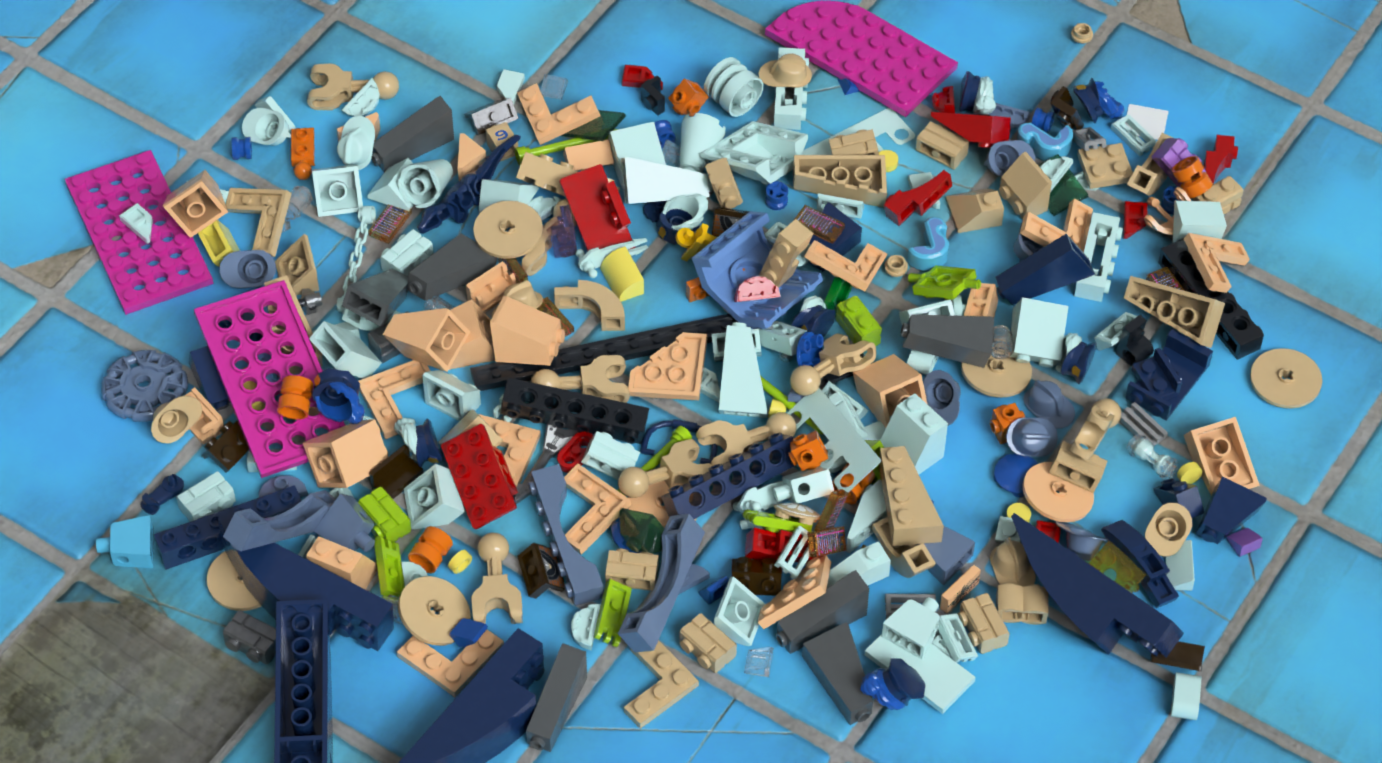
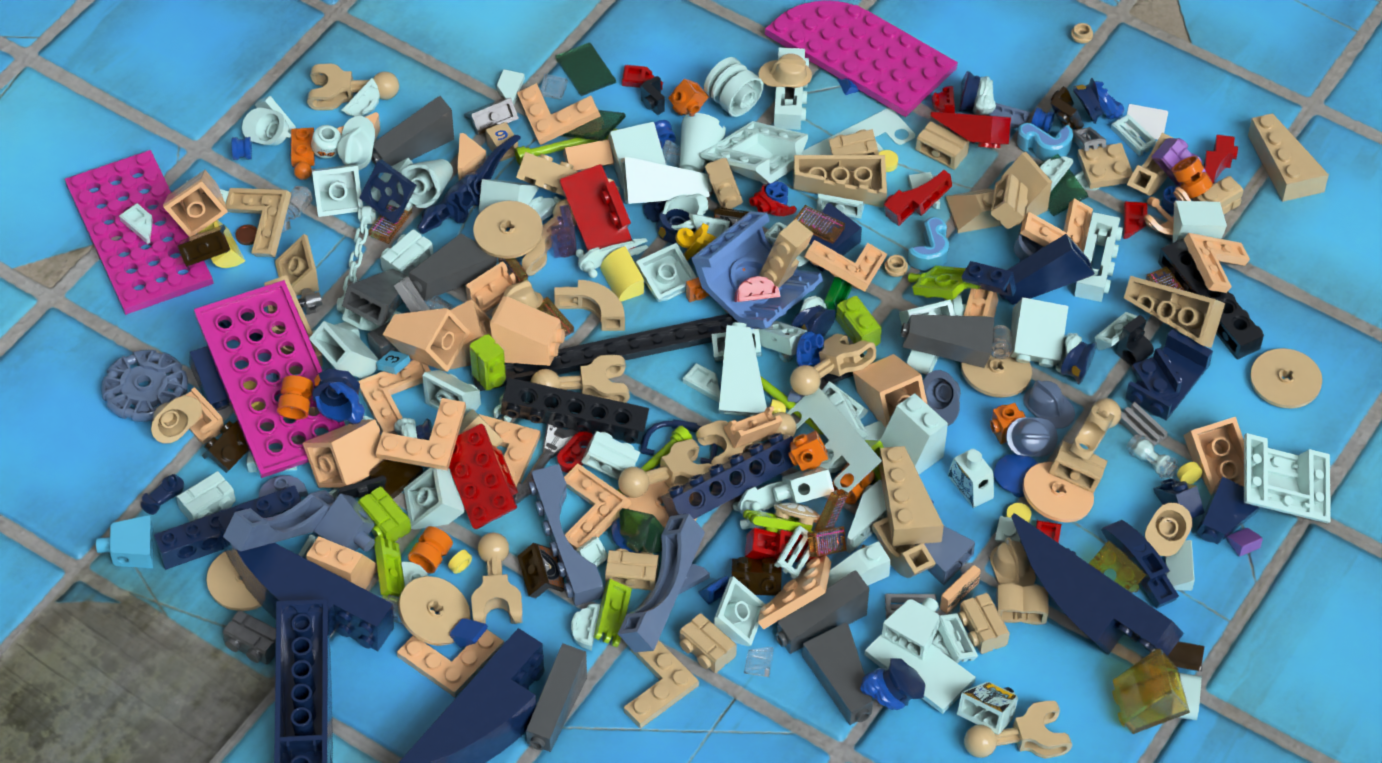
(203, 246): none -> dark brown panel
(246, 234): none -> copper piece
(247, 268): sand blue piece -> none
(325, 141): none -> light aqua head
(362, 488): none -> black piece
(380, 206): none -> dark blue piece
(393, 362): none -> medium azure tile
(410, 295): none -> light grey tile
(428, 453): none -> light nougat plate
(487, 362): none -> lime brick
(585, 69): none -> clear green piece
(593, 551): none -> light aqua tile
(666, 272): none -> light aqua slope
(672, 370): light nougat plate -> none
(716, 225): none -> light aqua tile
(752, 428): none -> light nougat hinge
(770, 206): none -> red helmet
(972, 477): none -> light aqua torso
(988, 706): none -> light aqua torso
(990, 278): none -> dark blue bracket
(1004, 154): sand blue piece -> none
(1009, 201): none -> tan brick
(1027, 732): none -> tan piece
(1081, 540): sand blue piece -> none
(1150, 693): none -> clear yellow slope
(1285, 159): none -> tan wedge
(1286, 480): none -> light aqua slope

